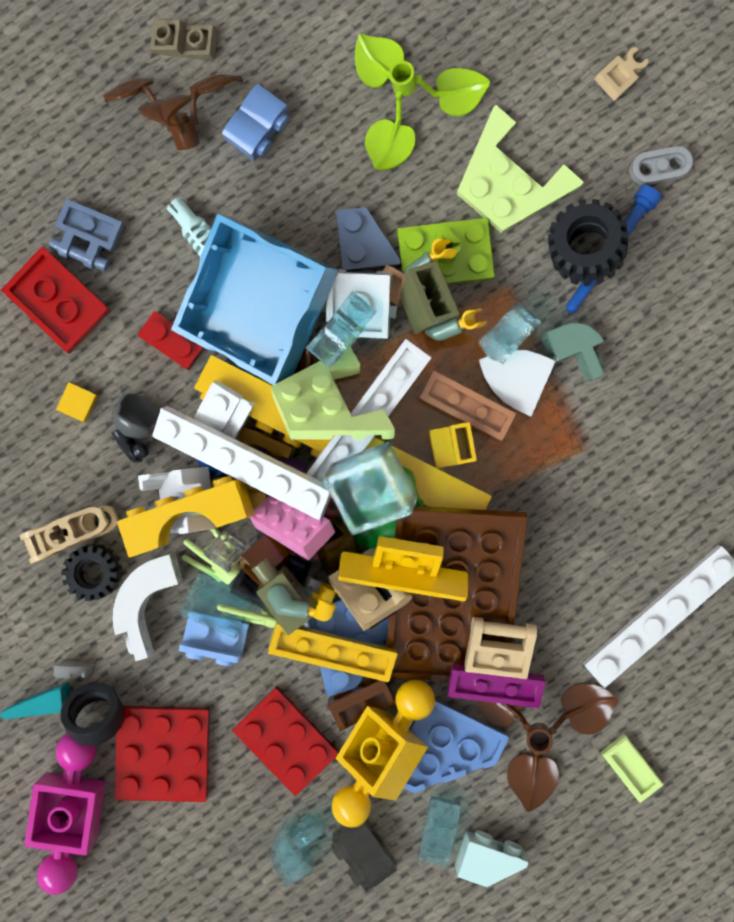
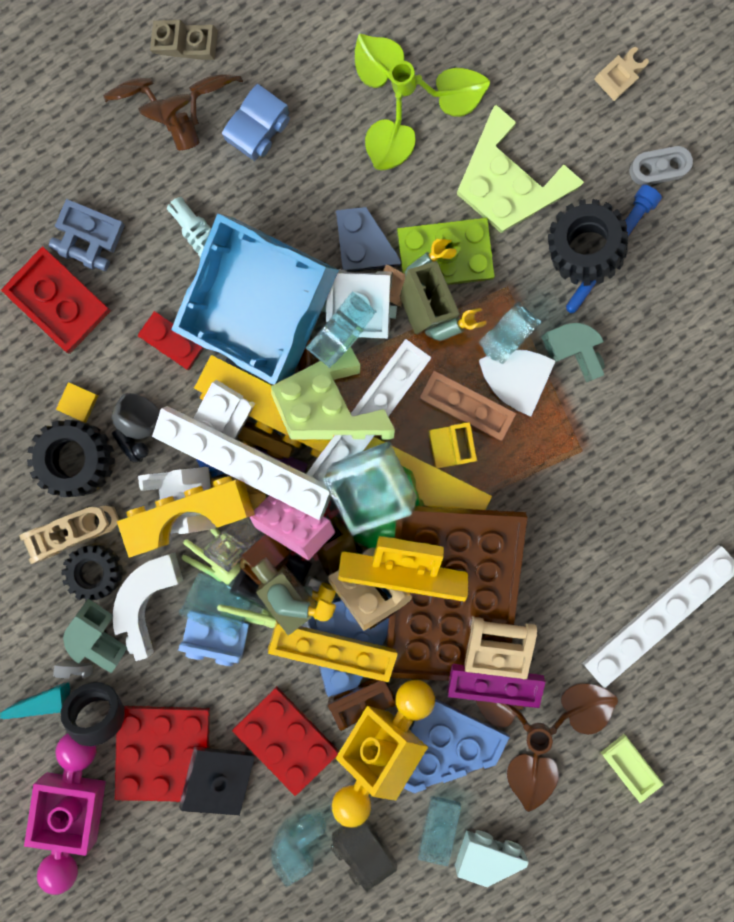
(46, 458): none -> black tyre
(87, 637): none -> sand green brick
(216, 781): none -> black plate

